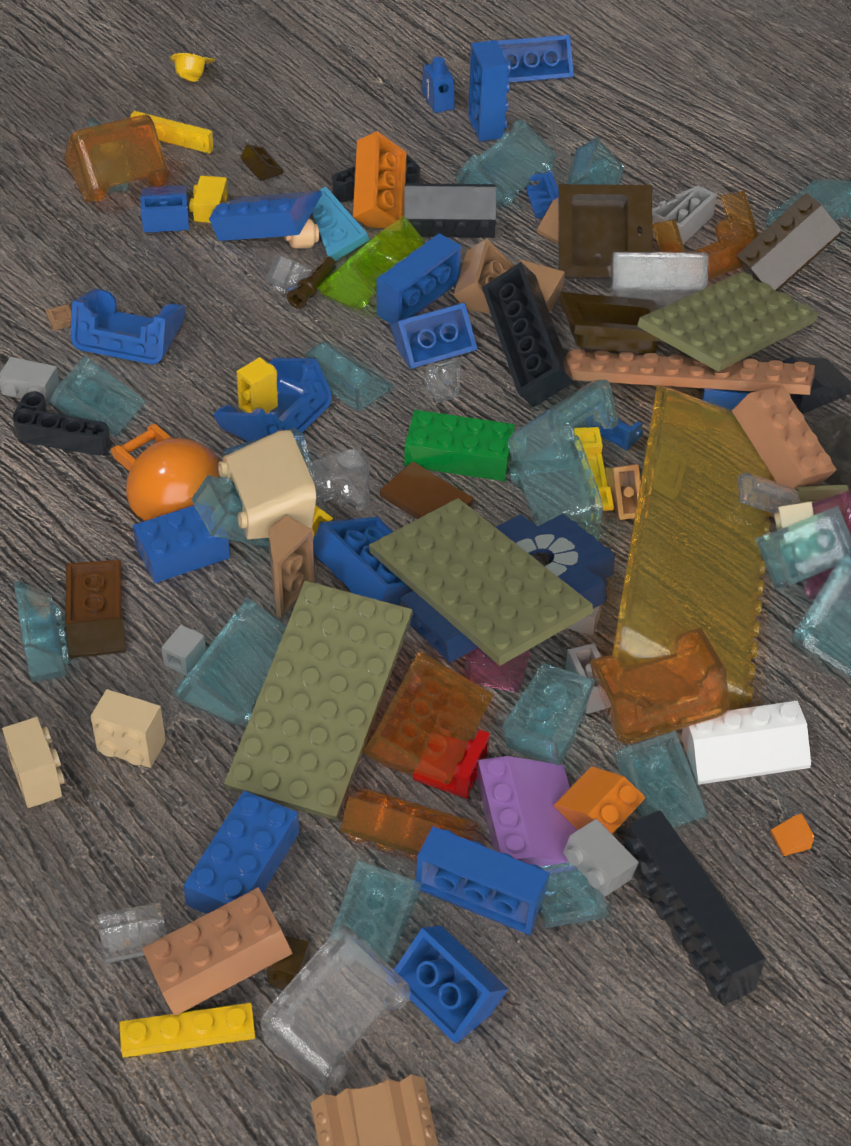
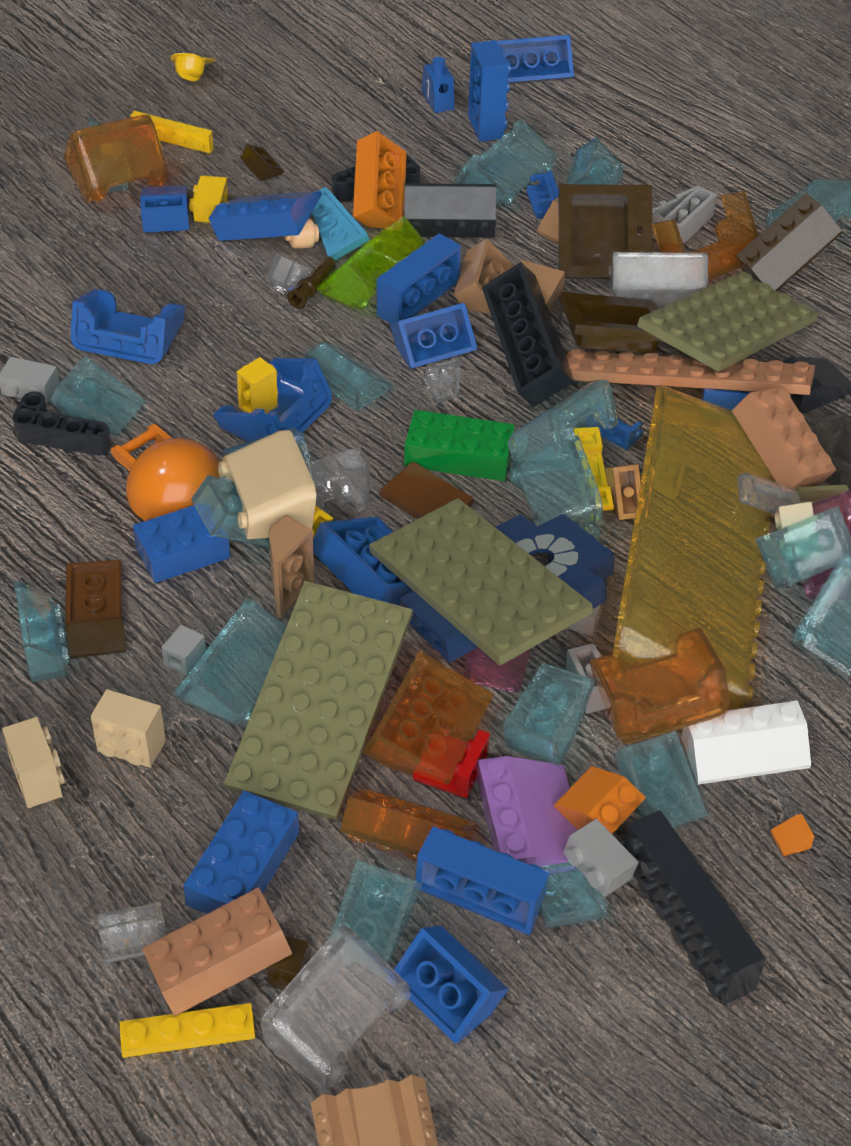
(59, 317): medium nougat tile -> none

